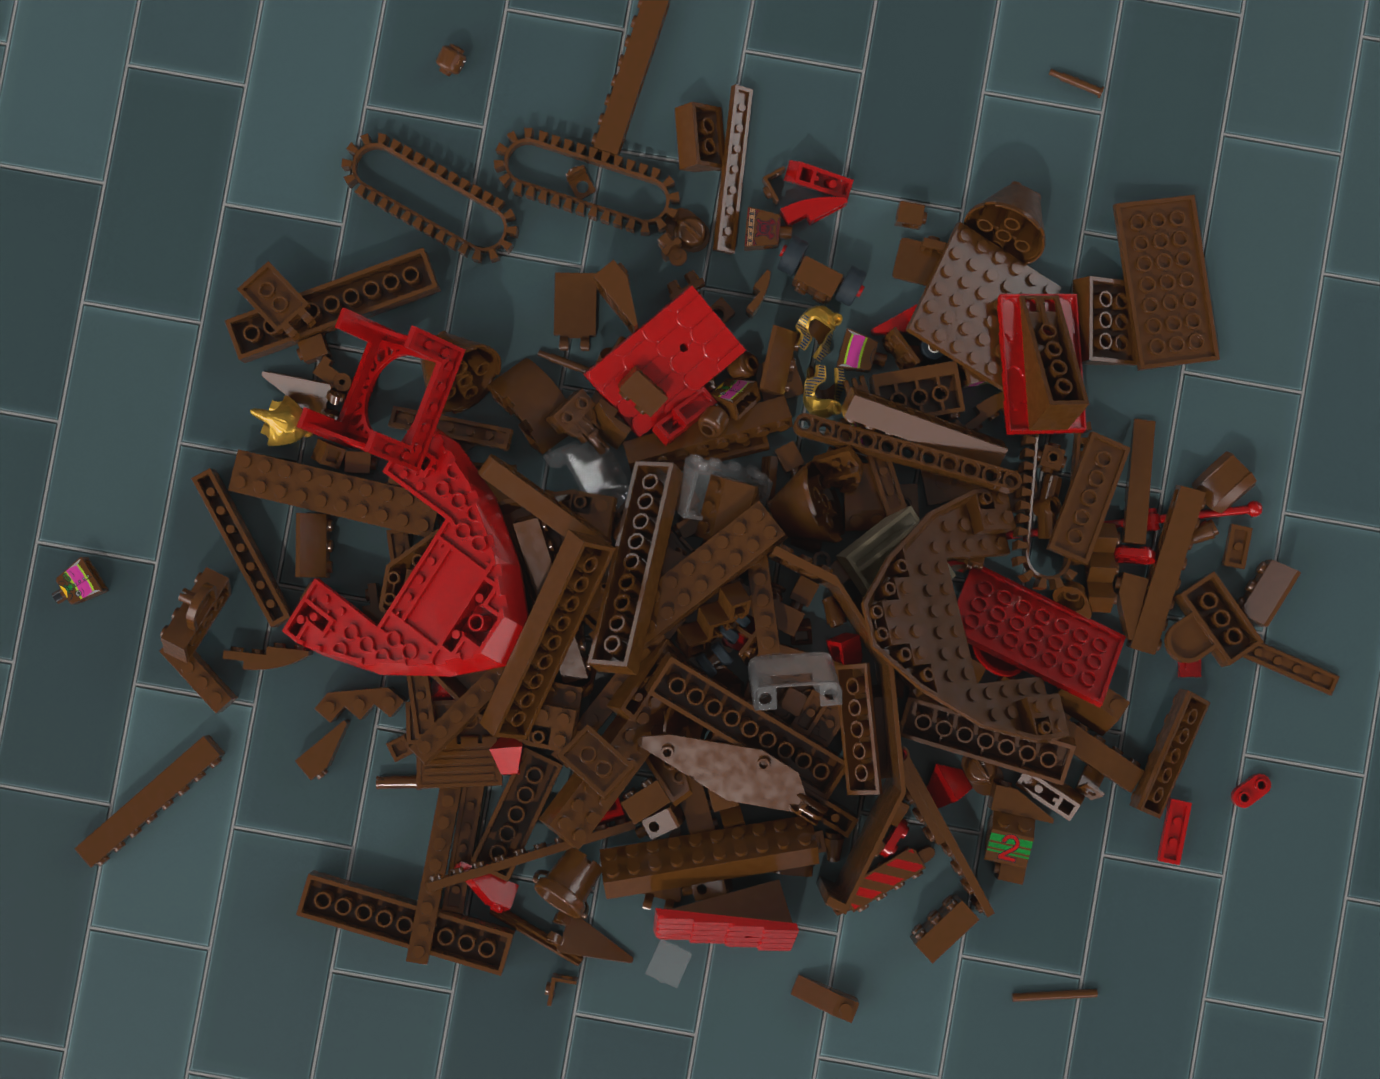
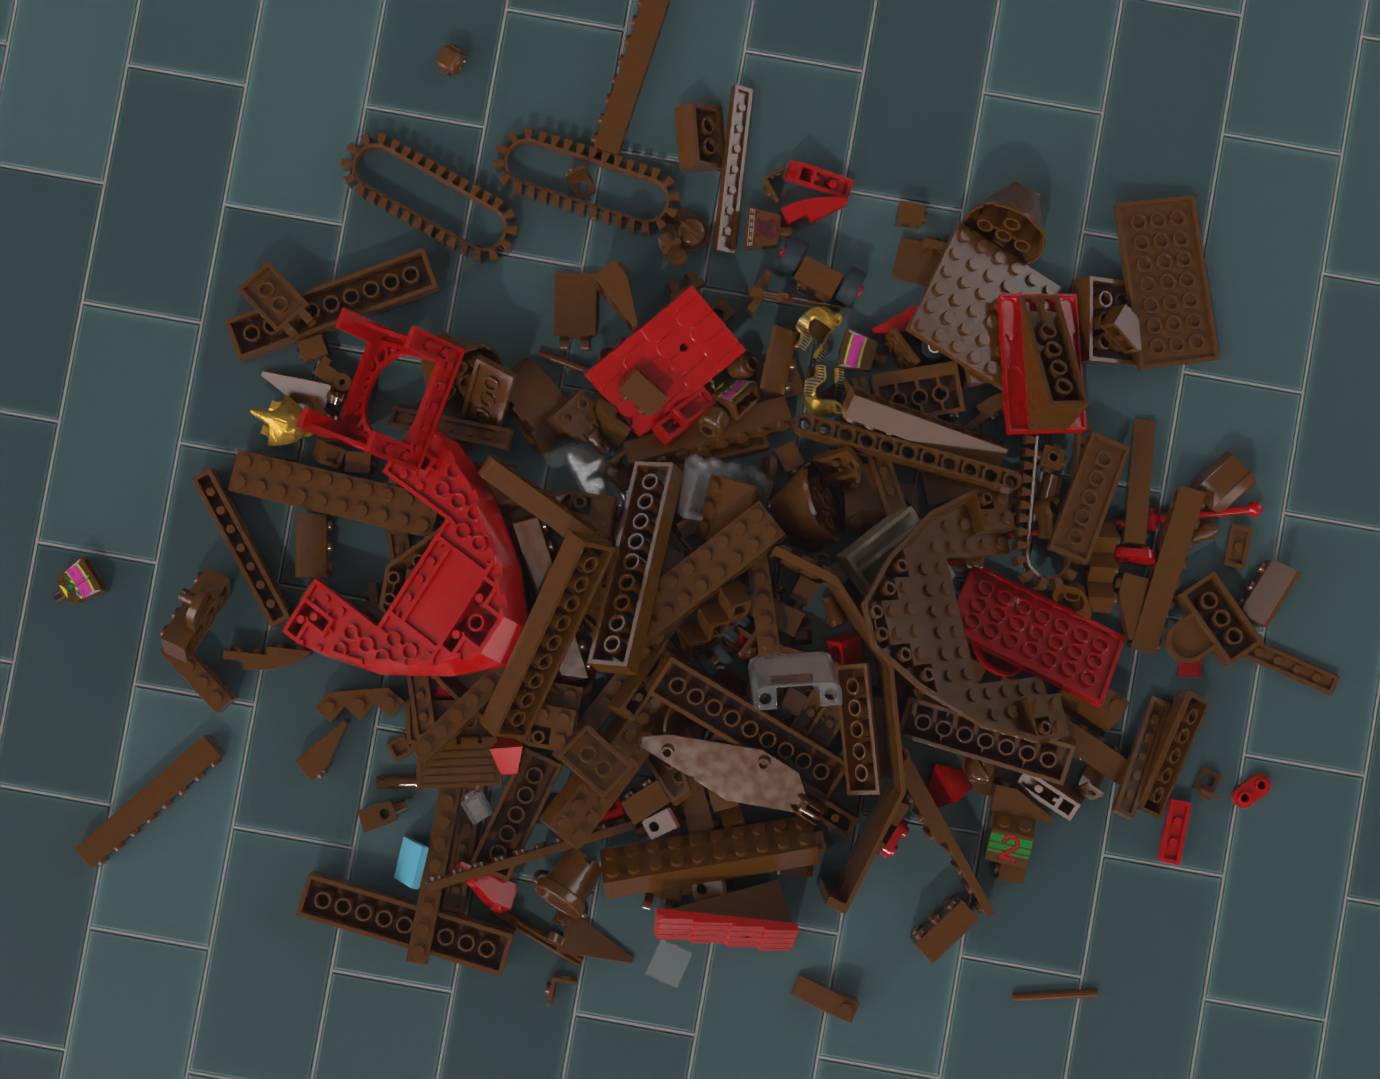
(372, 819): none -> reddish brown torso
(411, 862): none -> medium azure tile
(476, 806): none -> clear brick
(488, 393): none -> reddish brown plate
(618, 472): none -> reddish brown bracket
(787, 298): none -> reddish brown sword
(834, 845): reddish brown cone -> none
(890, 874): reddish brown hinge -> none
(1077, 82): reddish brown piece -> none
(1123, 328): none -> reddish brown slope
(1141, 758): none -> reddish brown plate
(1207, 792): none -> reddish brown bracket

